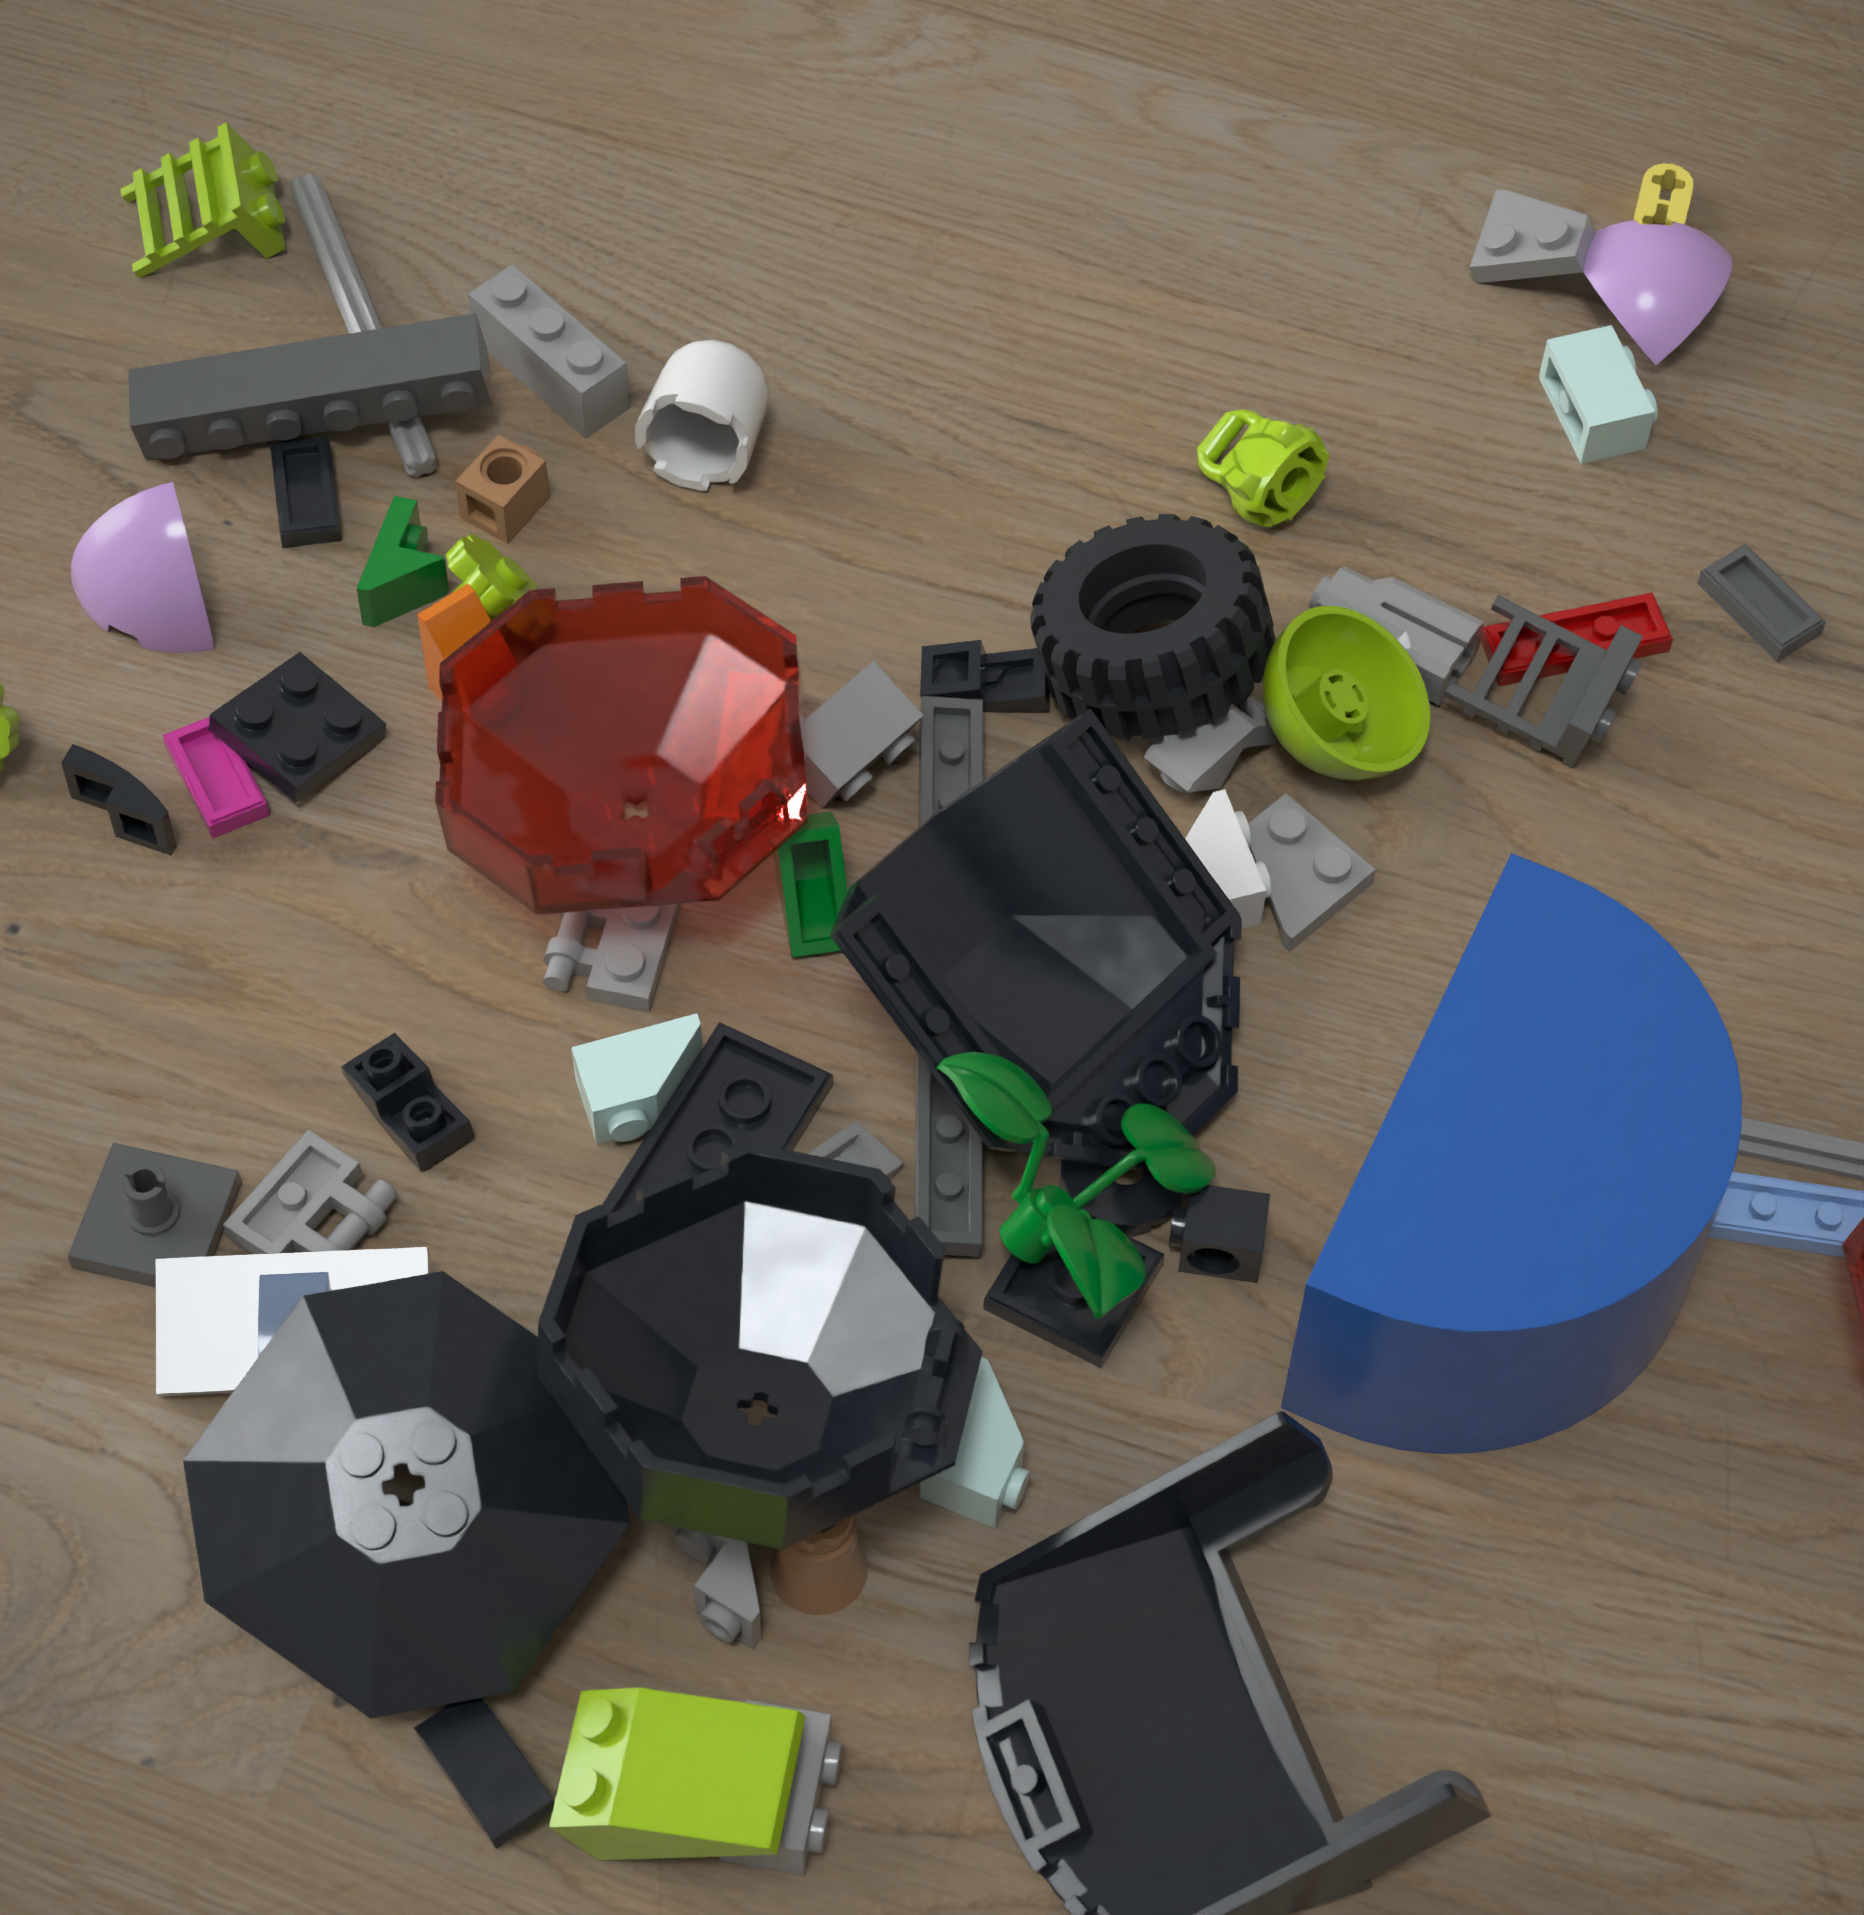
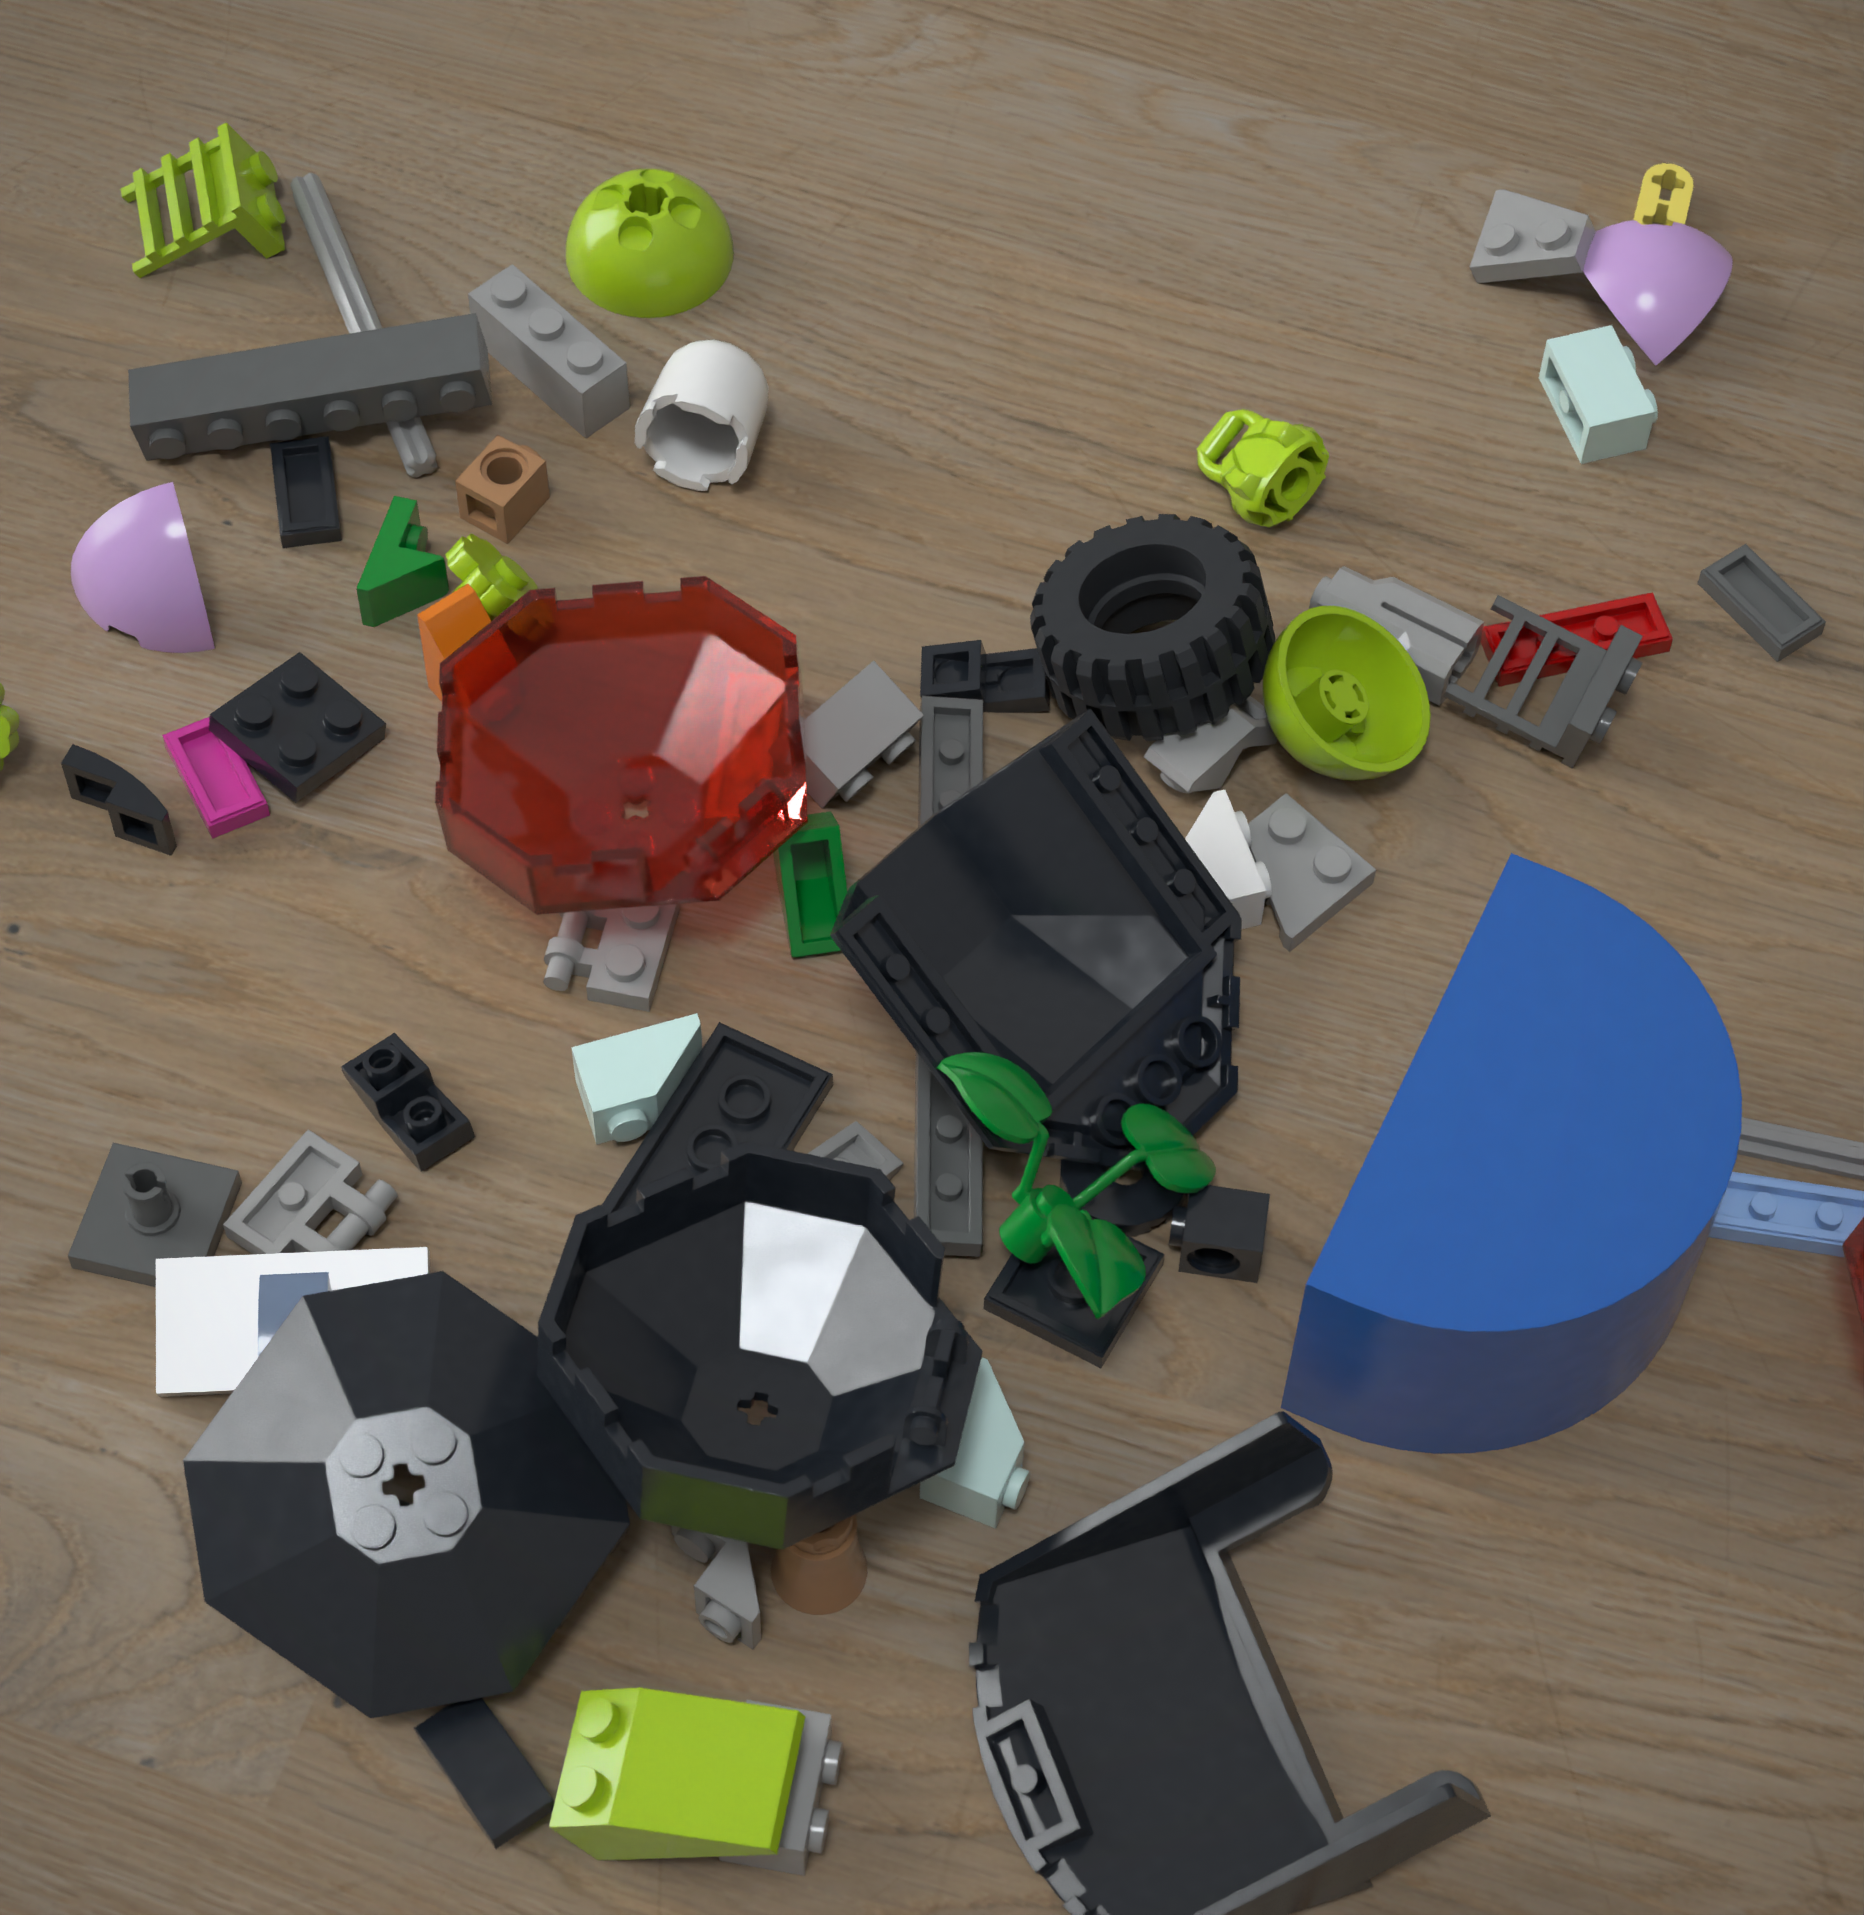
(649, 244): none -> lime piece

